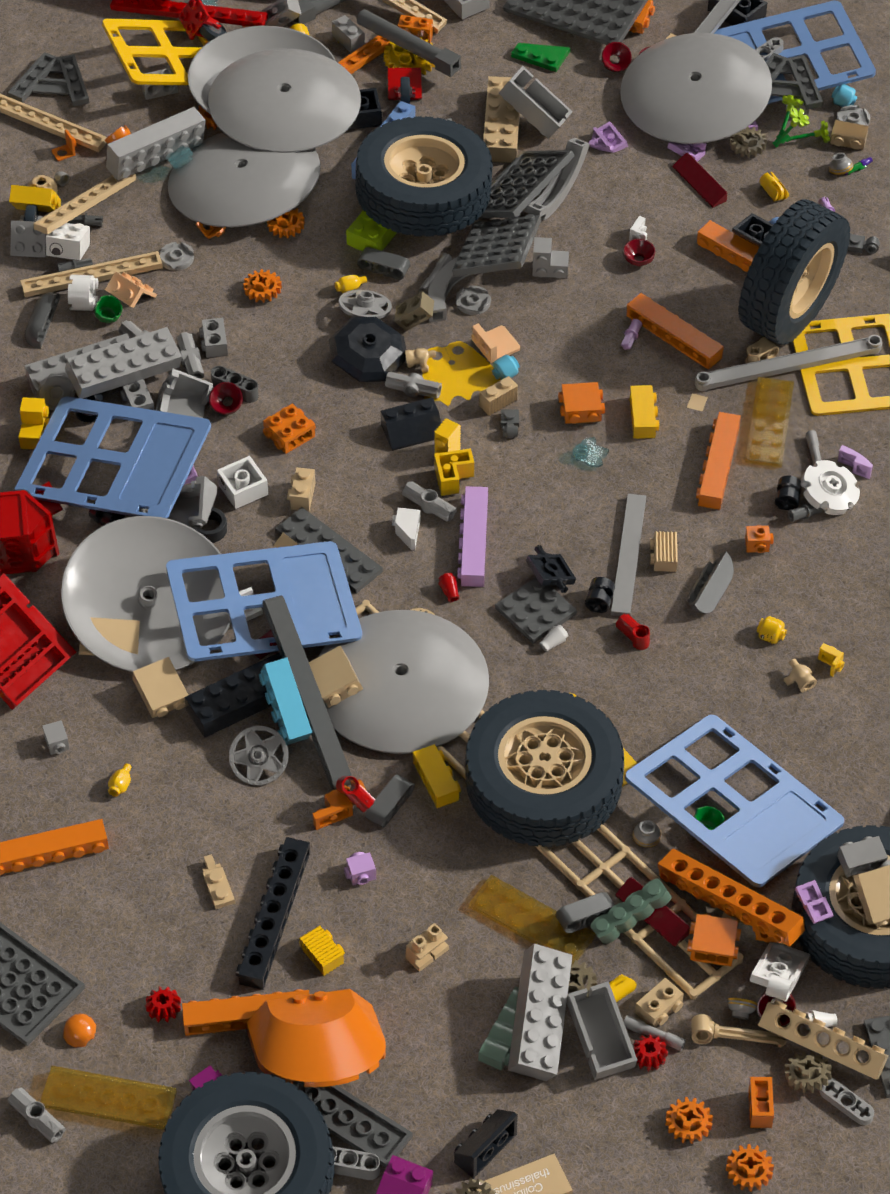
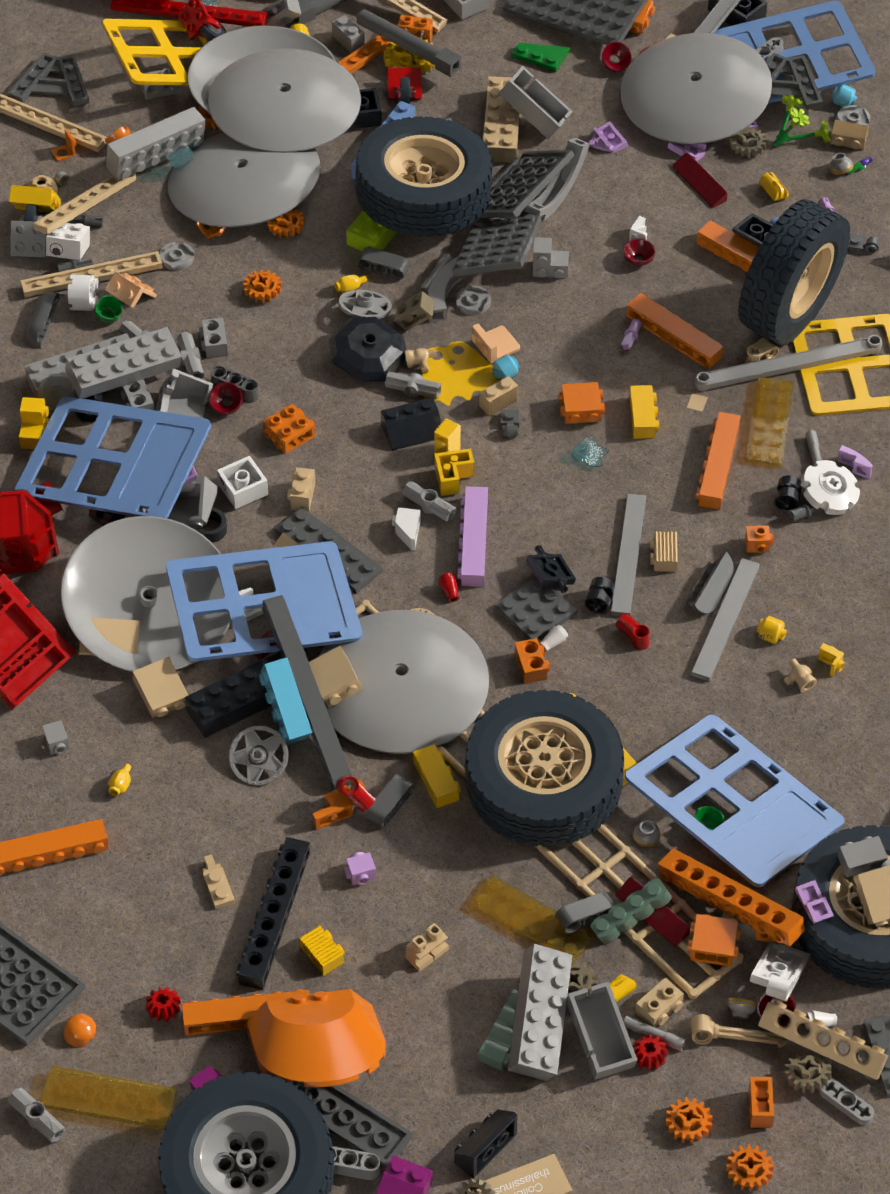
(531, 660): none -> orange brick
(725, 620): none -> light grey tile

